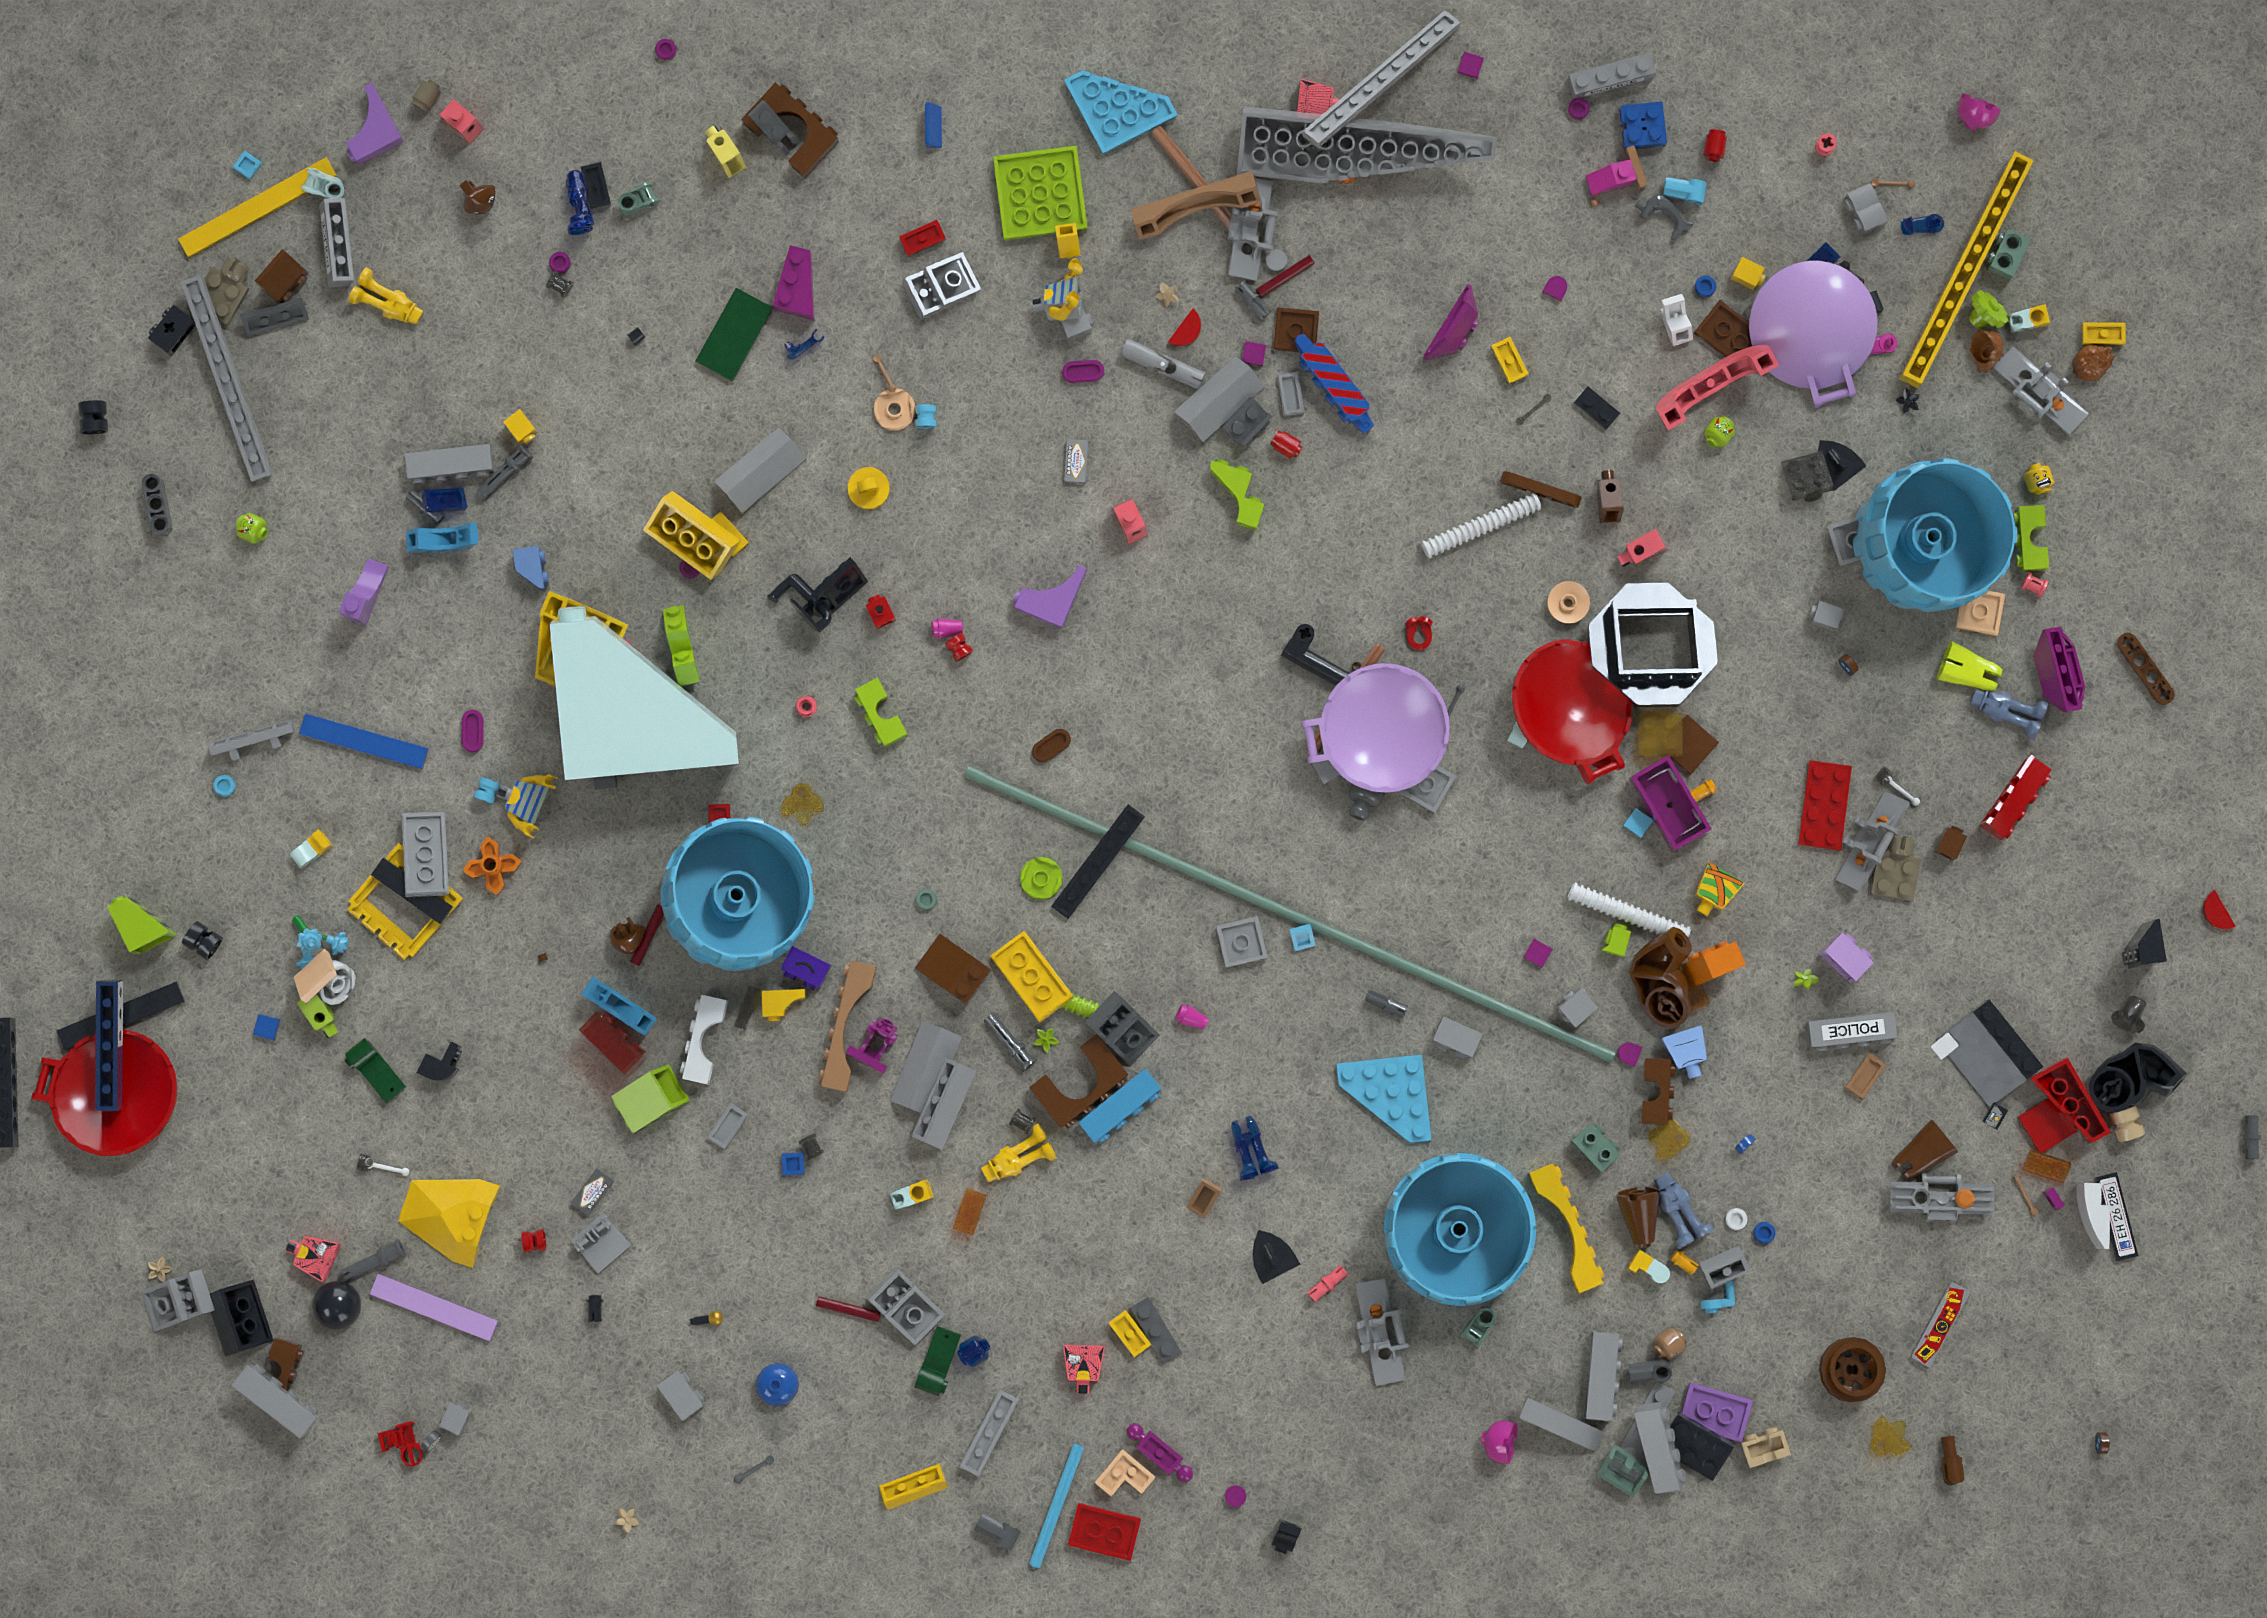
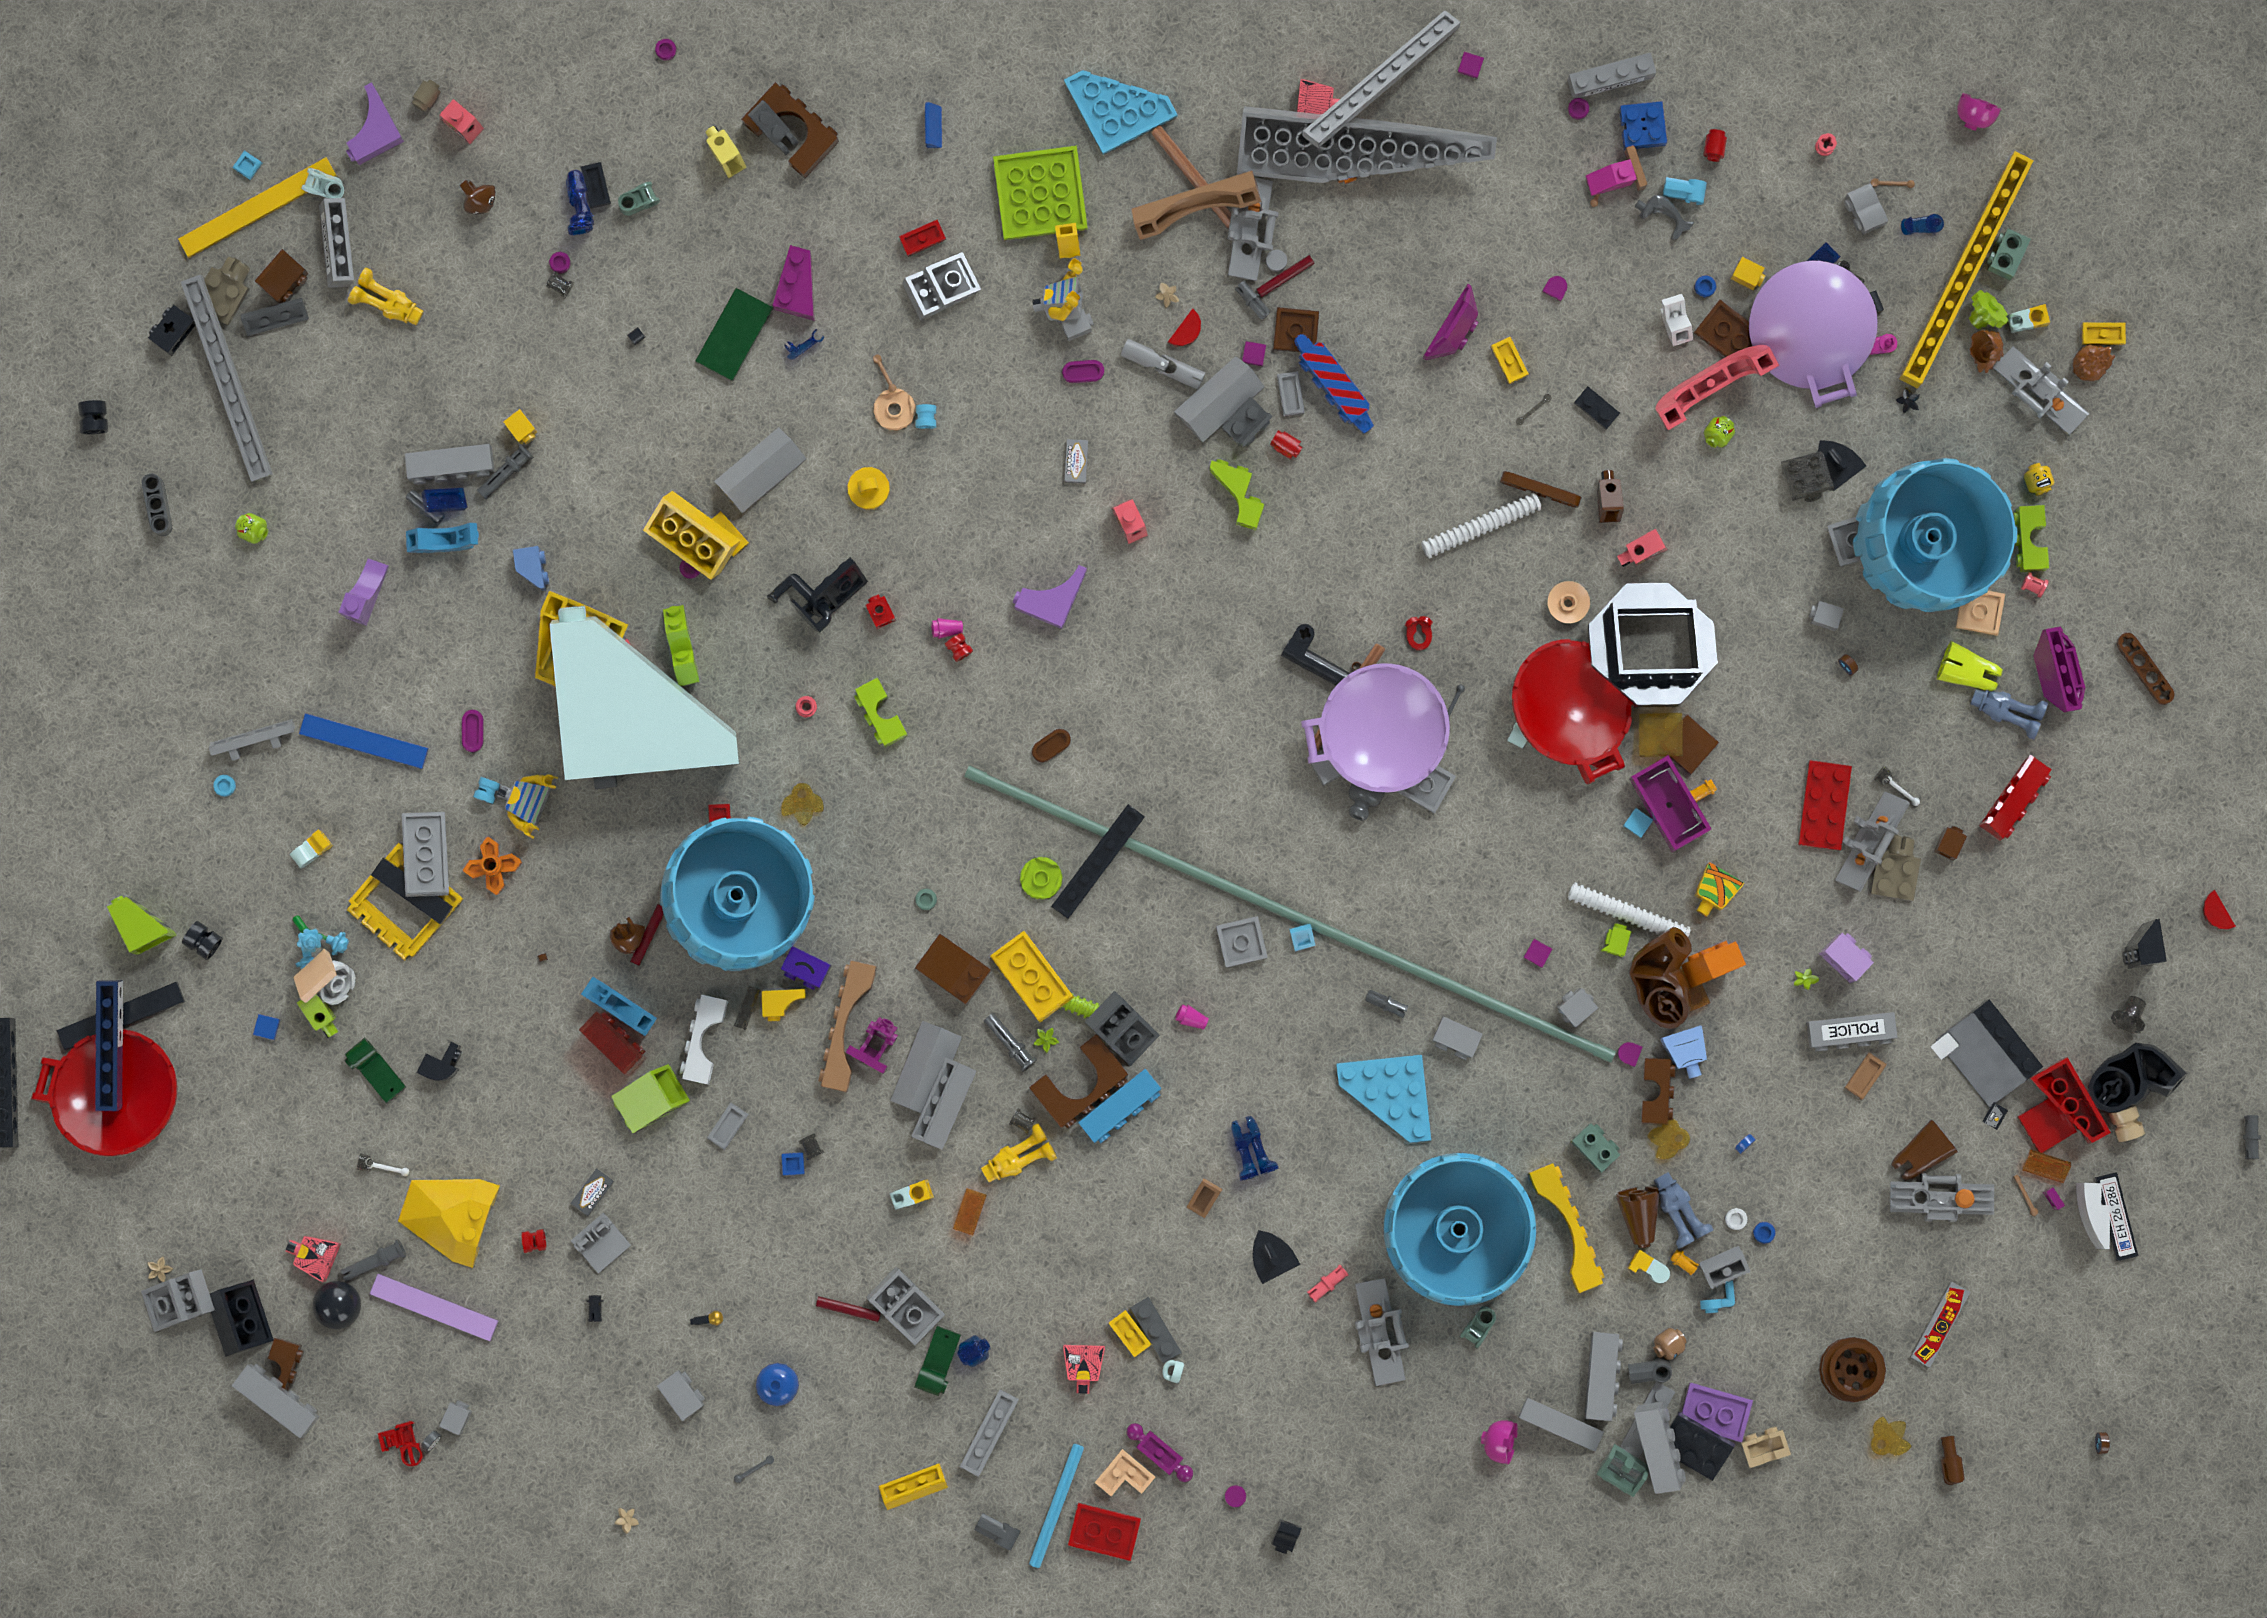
(1176, 1375): none -> light aqua tile

